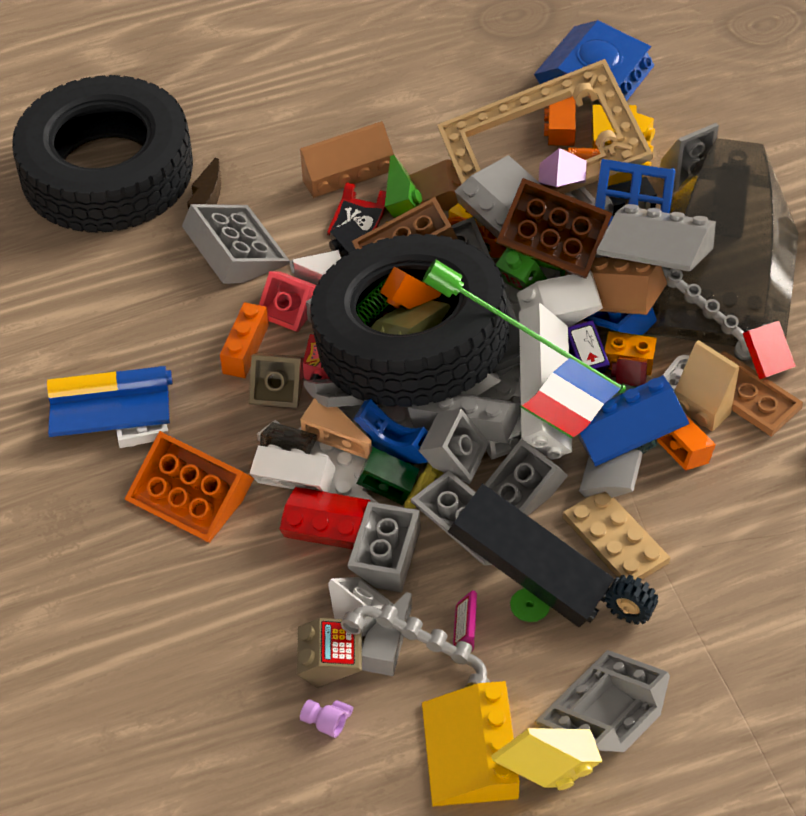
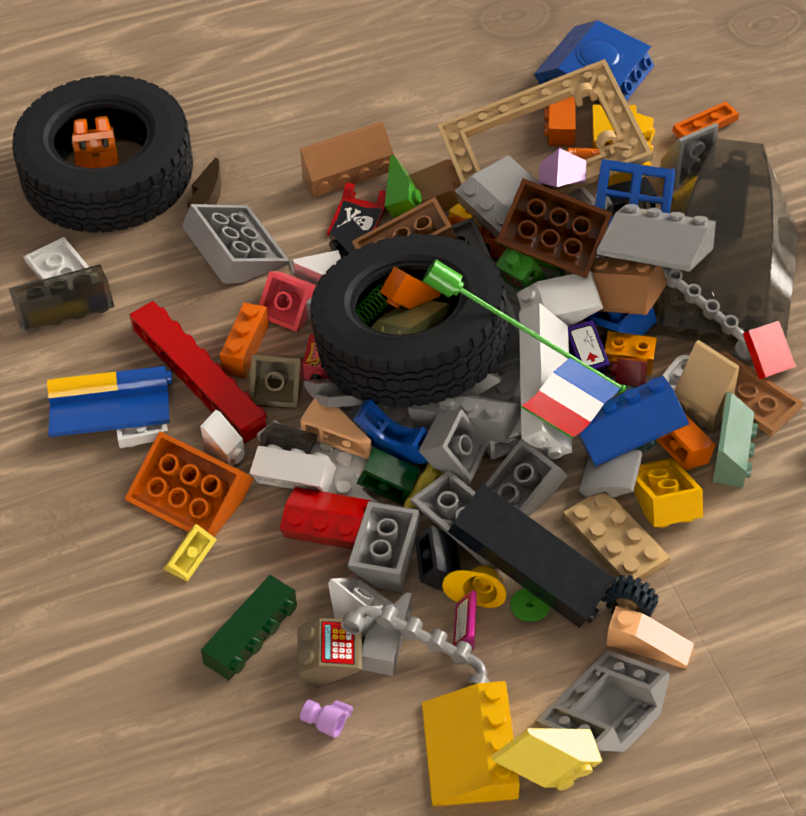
(54, 259): none -> white tile
(61, 298): none -> clear smoke slope
(94, 144): none -> orange hips
(190, 553): none -> light yellow slope
(197, 370): none -> red brick
(222, 440): none -> white slope
(249, 627): none -> dark green brick
(436, 556): none -> black brick
(481, 579): none -> yellow piece
(647, 638): none -> light nougat slope
(667, 493): none -> yellow slope
(721, 114): none -> orange plate
(735, 443): none -> slope

